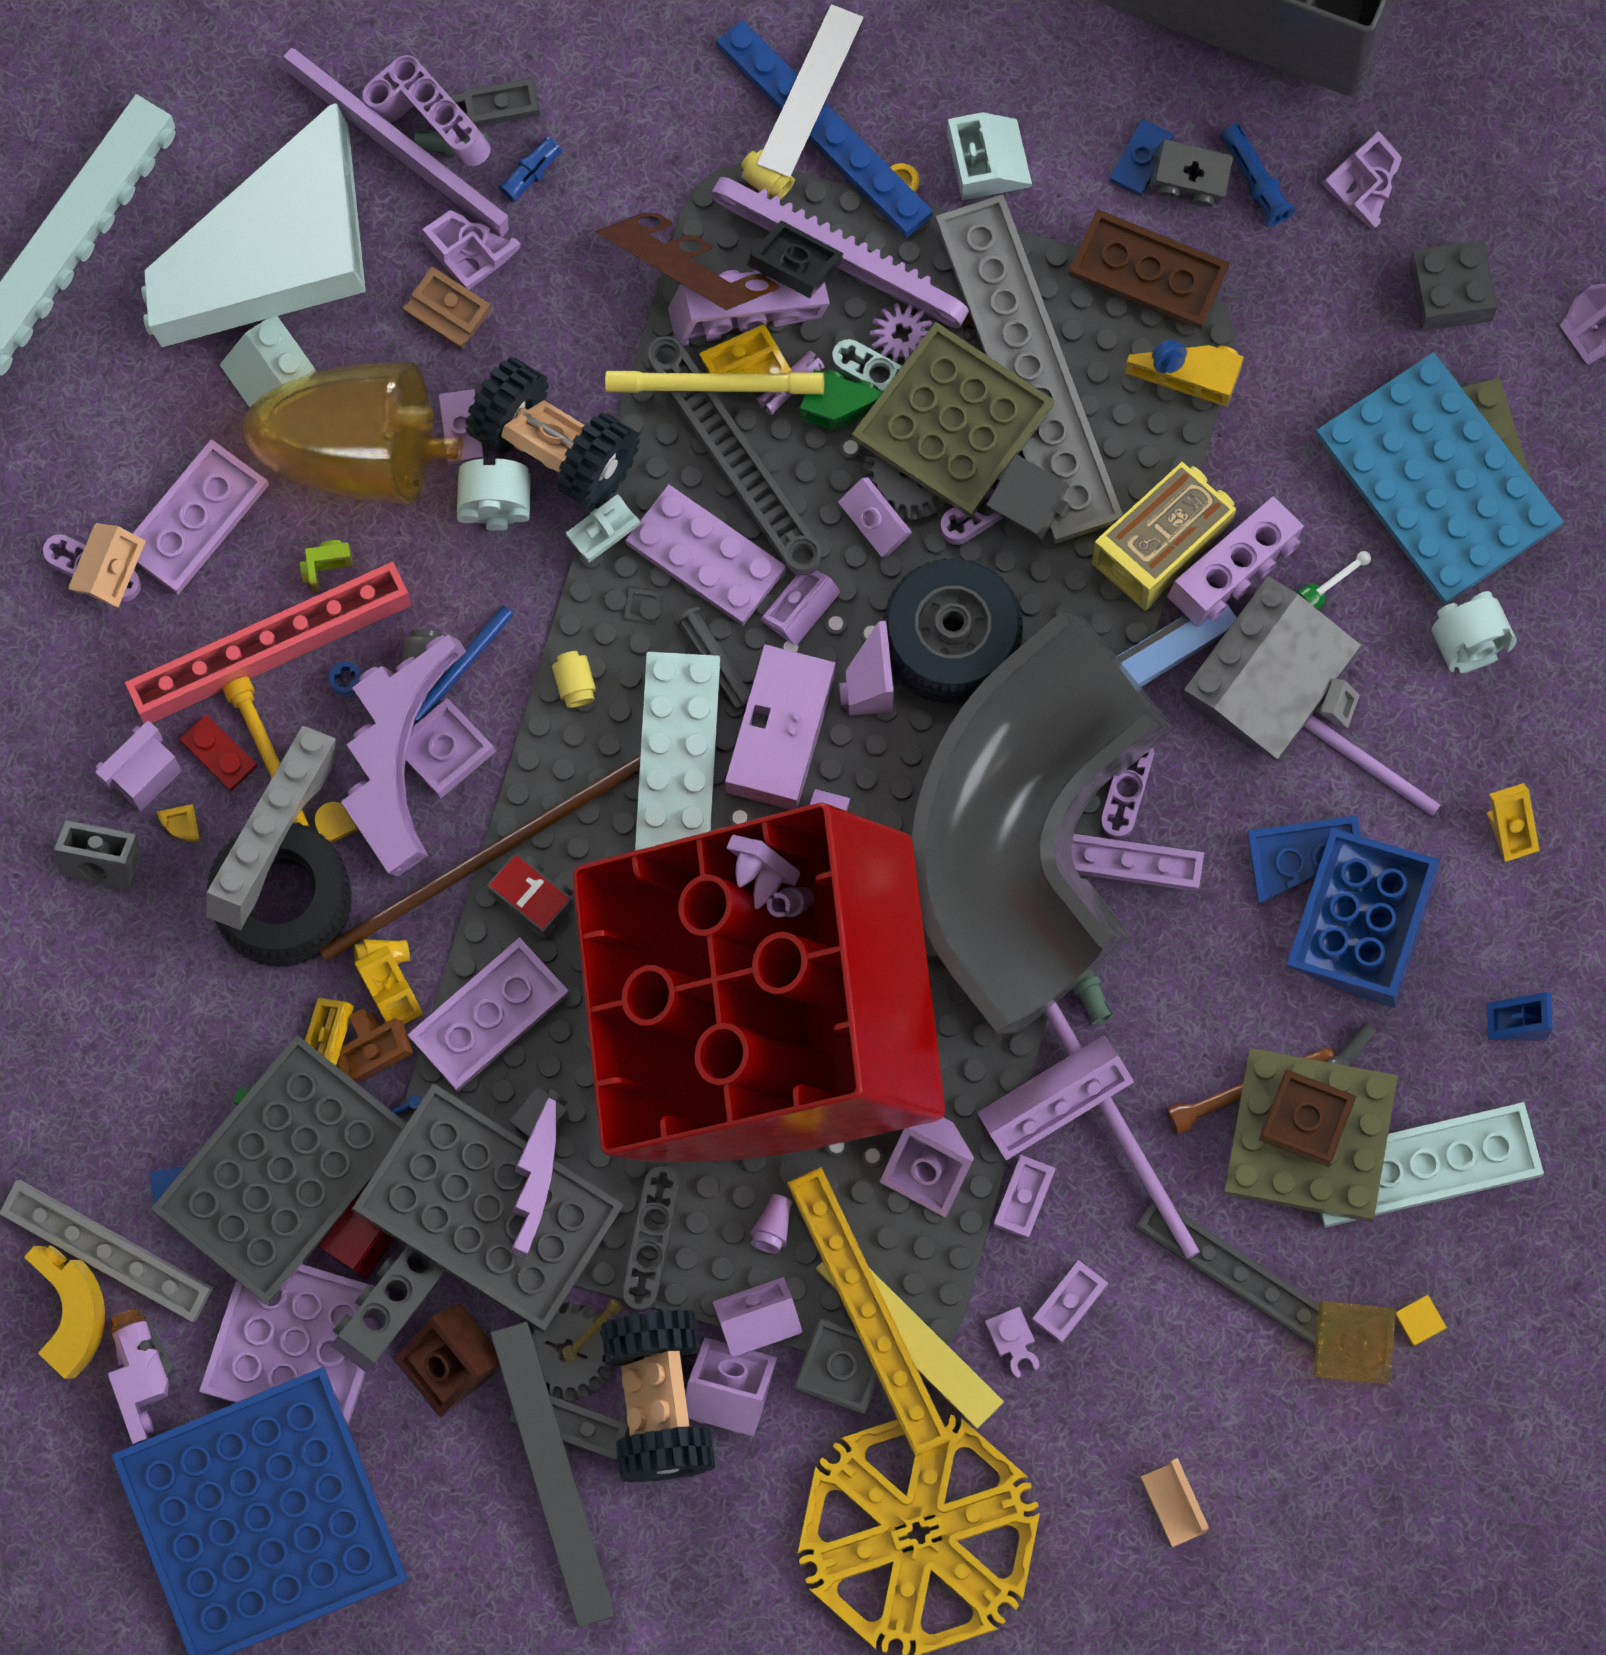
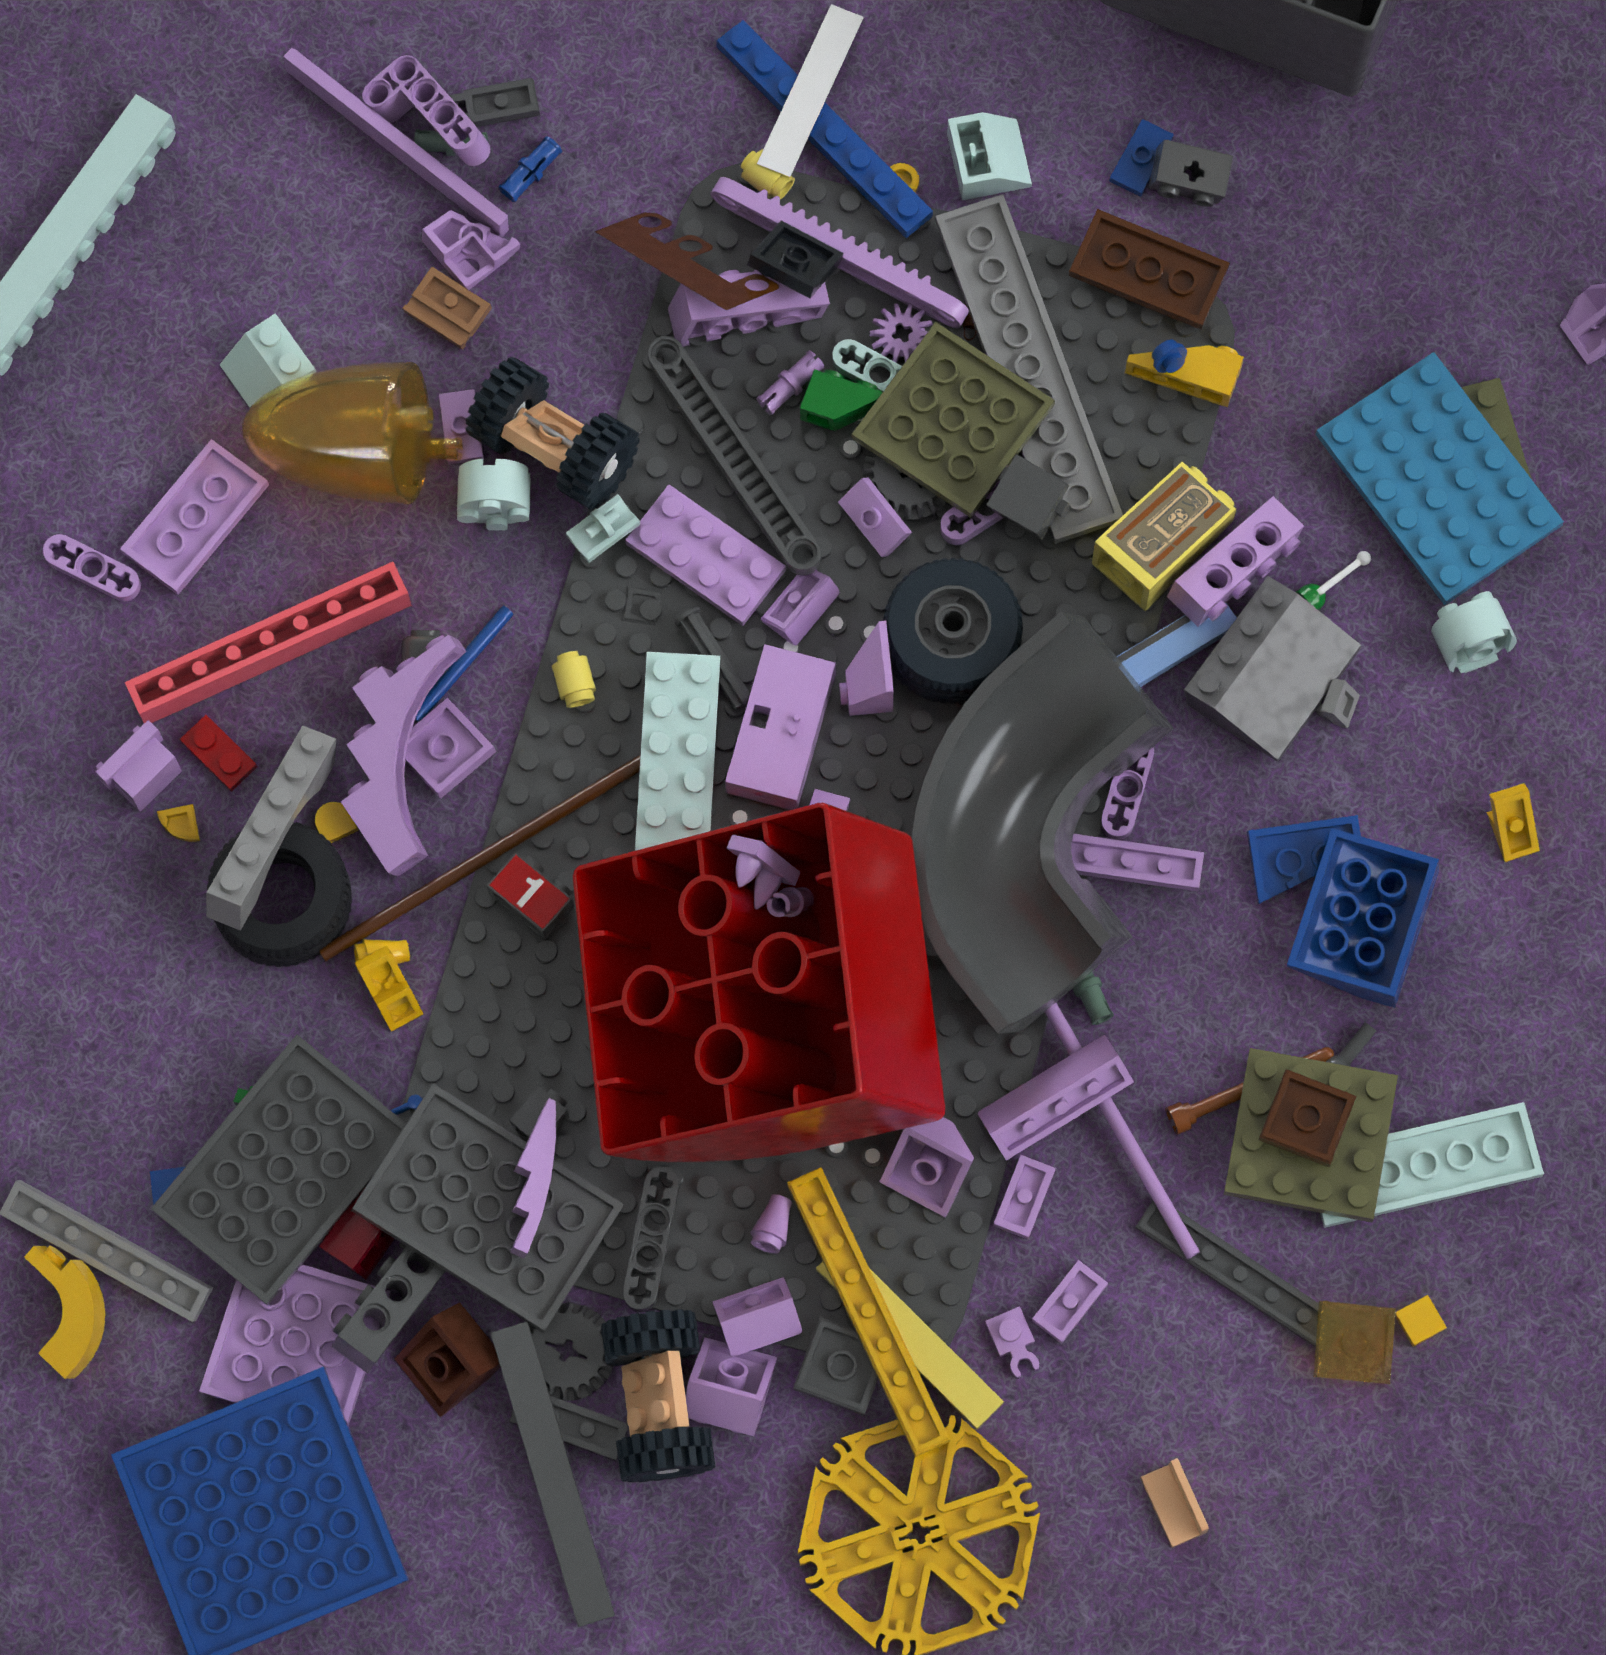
(97, 854): dark grey brick -> none
(107, 563): light nougat panel -> none
(143, 1371): lavender plate -> none
(241, 695): yellow piece -> none
(269, 246): light aqua slope -> none
(329, 555): lime bracket -> none
(336, 672): blue bush -> none
(336, 1026): yellow tile -> none
(375, 1046): dark orange plate -> none
(488, 1014): lavender plate -> none
(570, 1352): clear yellow hinge -> none
(714, 382): light yellow piece -> none
(746, 354): yellow wing -> none
(1263, 187): blue pin -> none
(1372, 766): lavender piece -> none
(1373, 170): lavender slope -> none
(1453, 285): dark grey brick -> none
(1521, 1018): blue slope -> none

